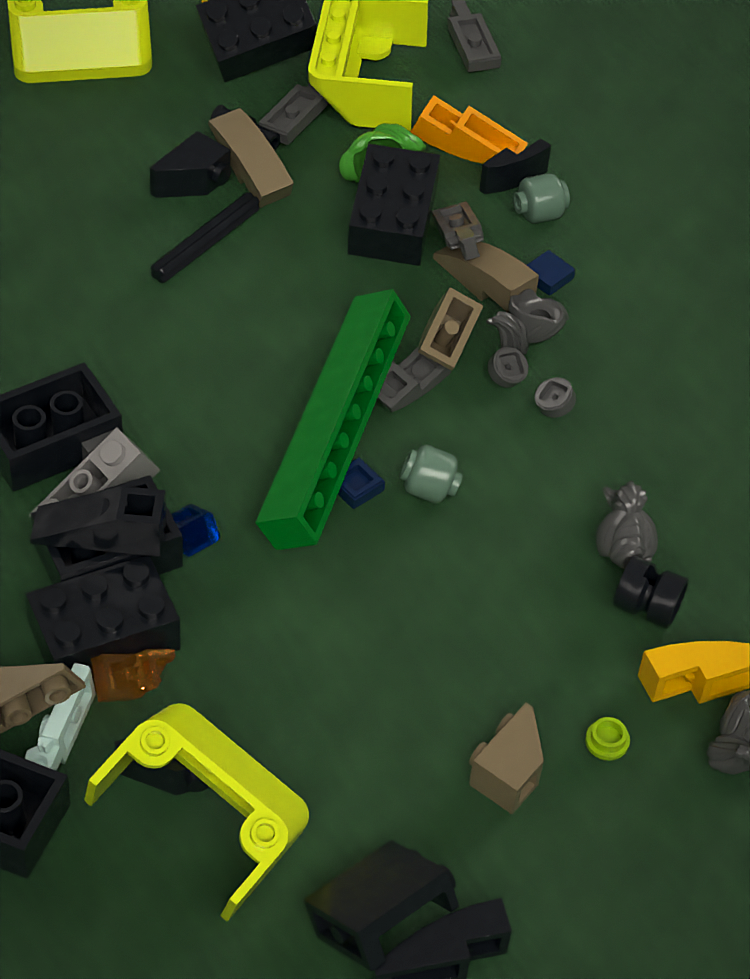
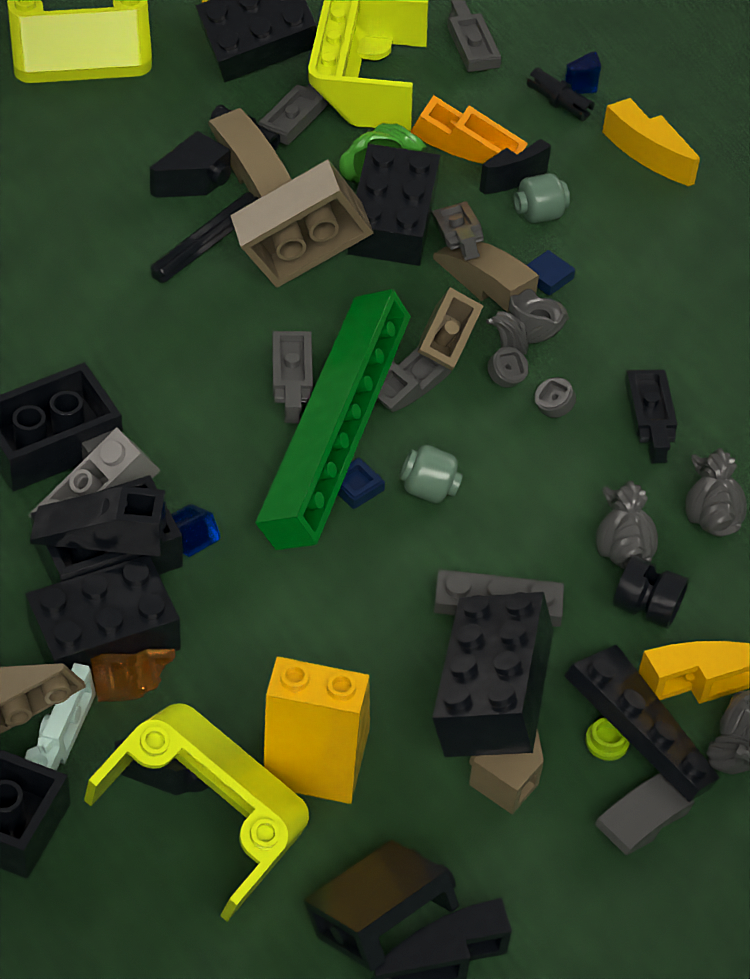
(292, 371): none -> dark grey hinge
(301, 224): none -> dark tan brick
(316, 728): none -> yellow slope
(455, 584): none -> dark grey plate
(494, 675): none -> black brick
(560, 94): none -> black pin
(584, 73): none -> clear blue slope
(637, 713): none -> black wing
(642, 814): none -> dark grey slope
(651, 142): none -> yellow slope
(652, 411): none -> black hinge
(717, 498): none -> dark grey hair

